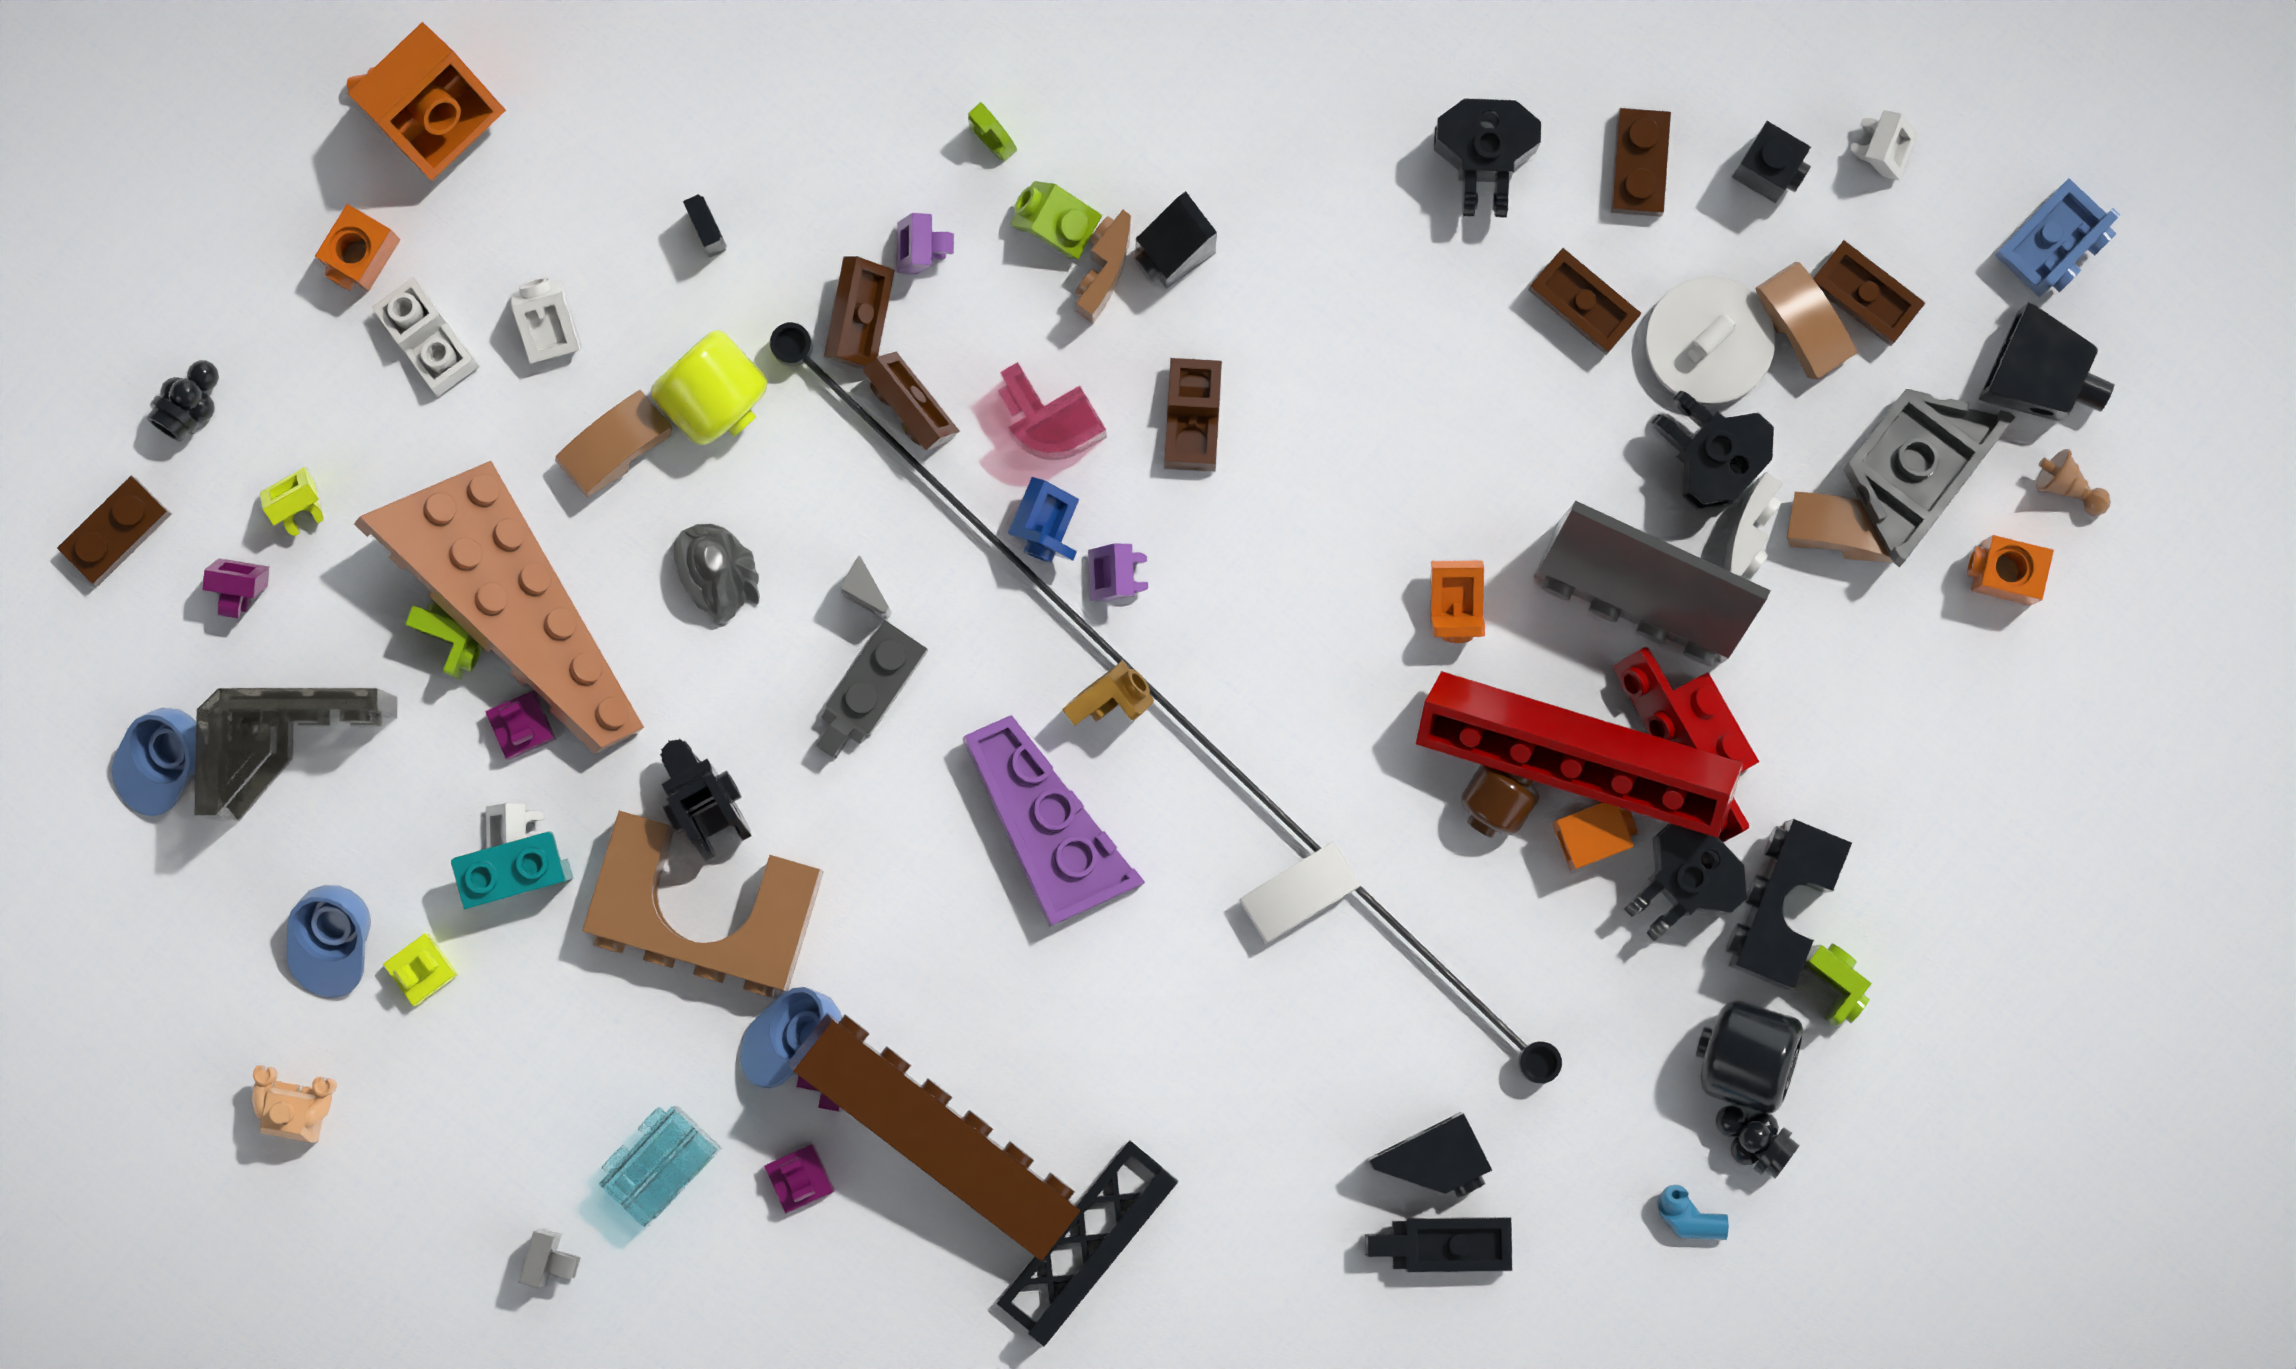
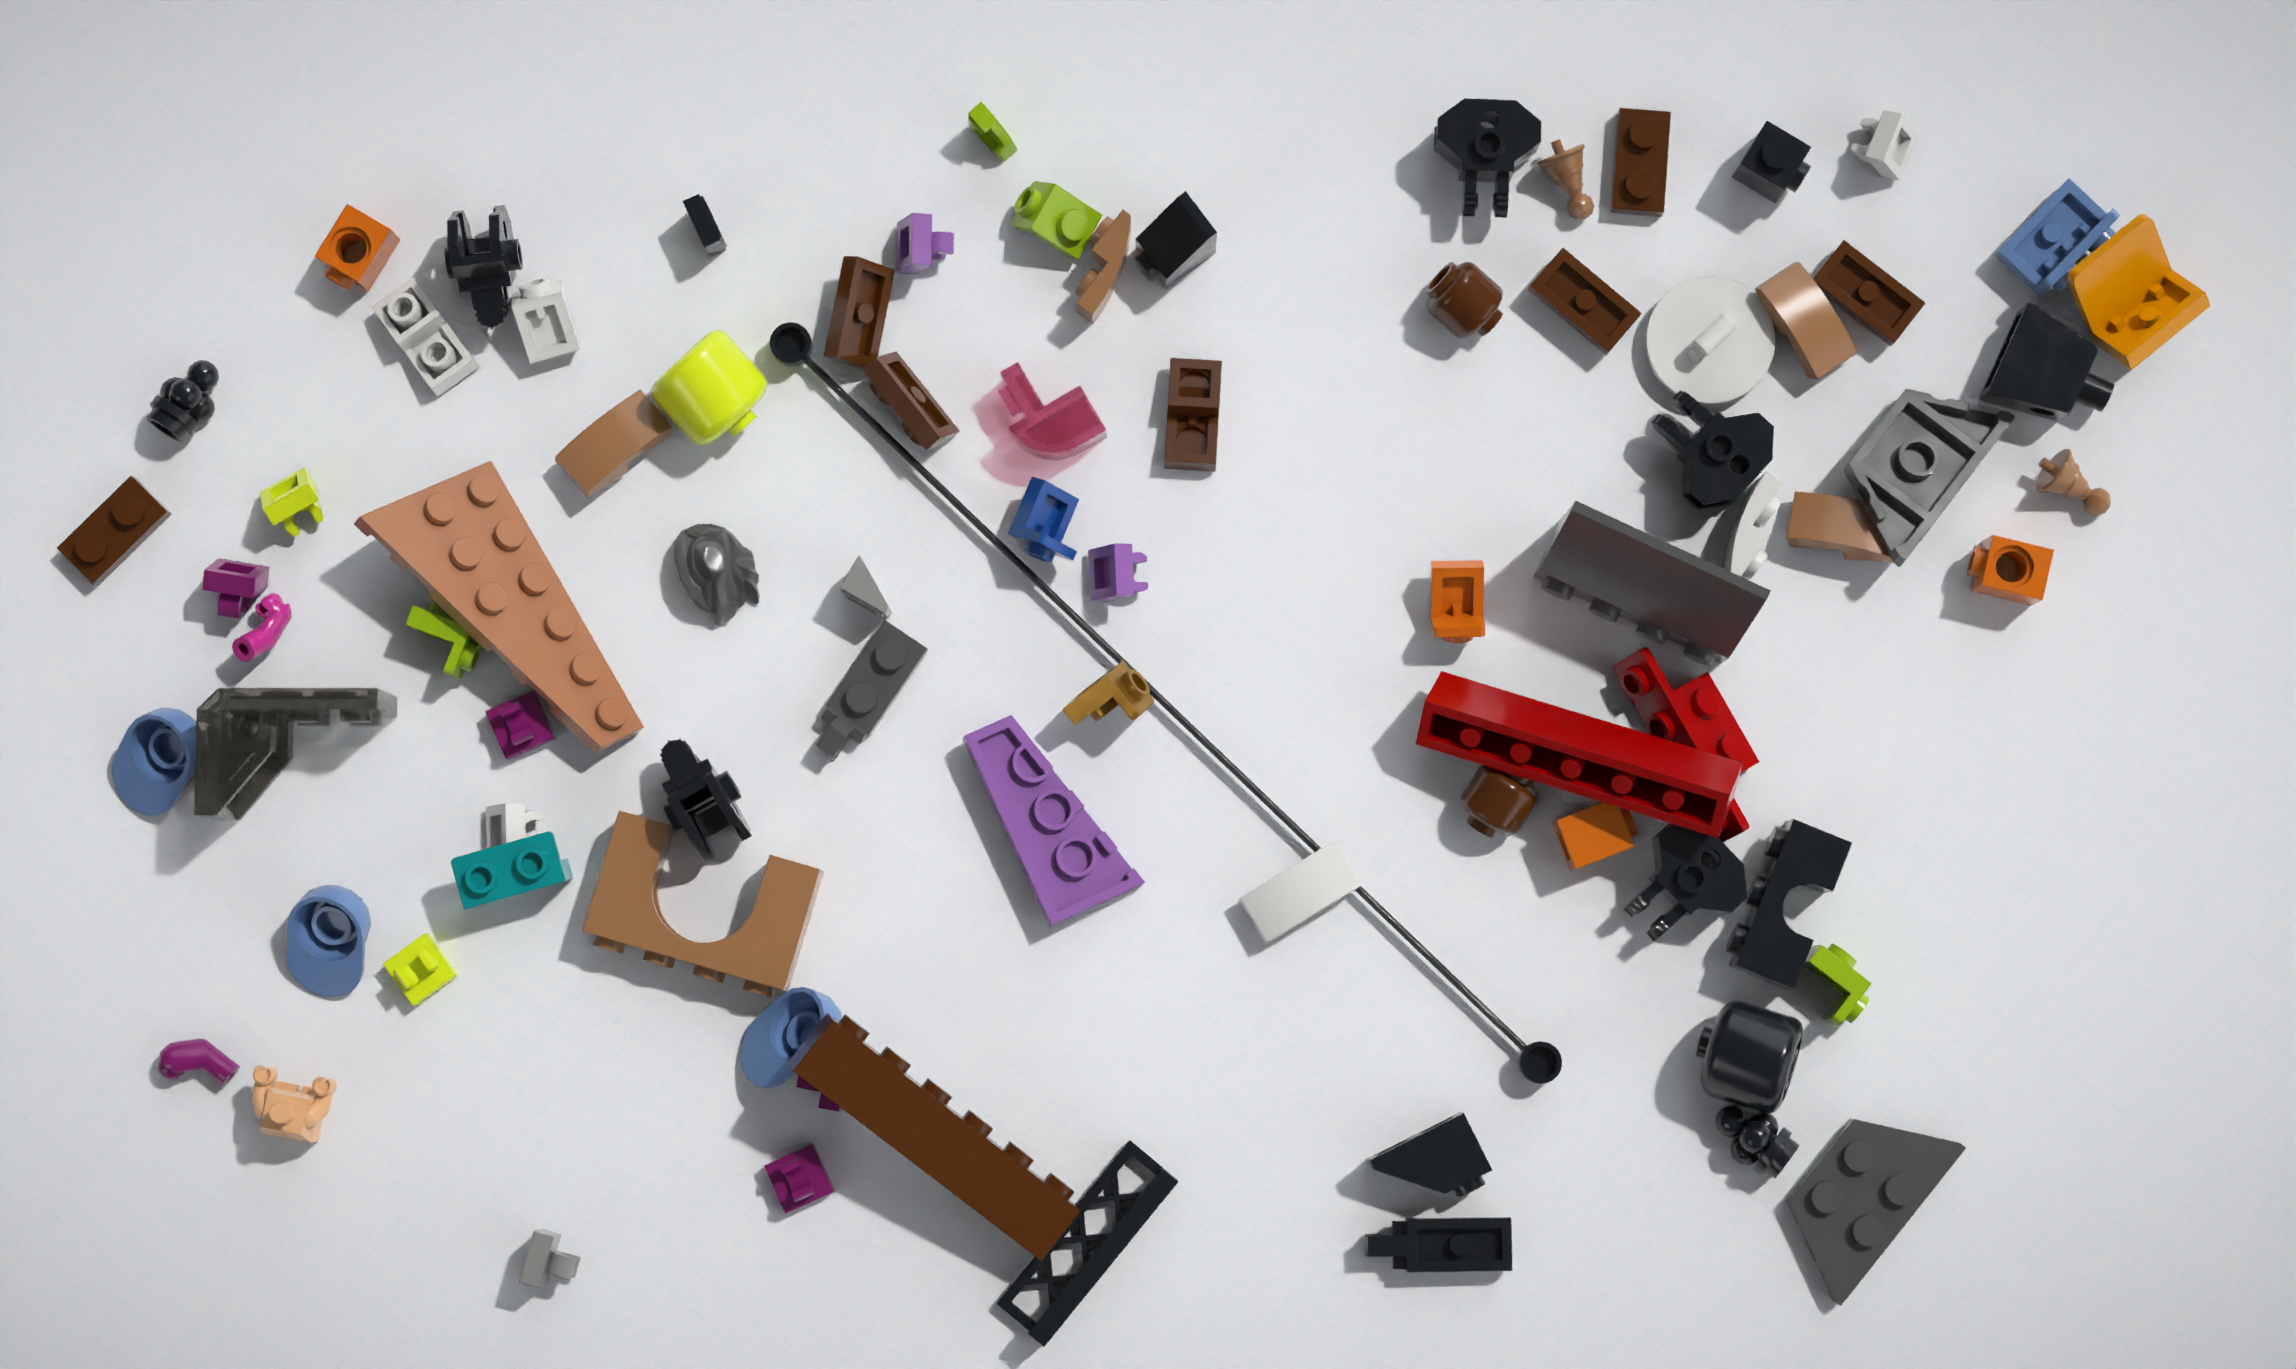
(195, 1055): none -> magenta arm
(266, 635): none -> dark pink arm
(426, 100): orange piece -> none
(484, 264): none -> black hinge
(659, 1164): clear light blue brick -> none
(1464, 300): none -> reddish brown head
(1566, 170): none -> medium nougat piece
(1686, 1219): dark azure arm -> none
(1864, 1196): none -> dark grey wing
(2132, 294): none -> light orange bracket

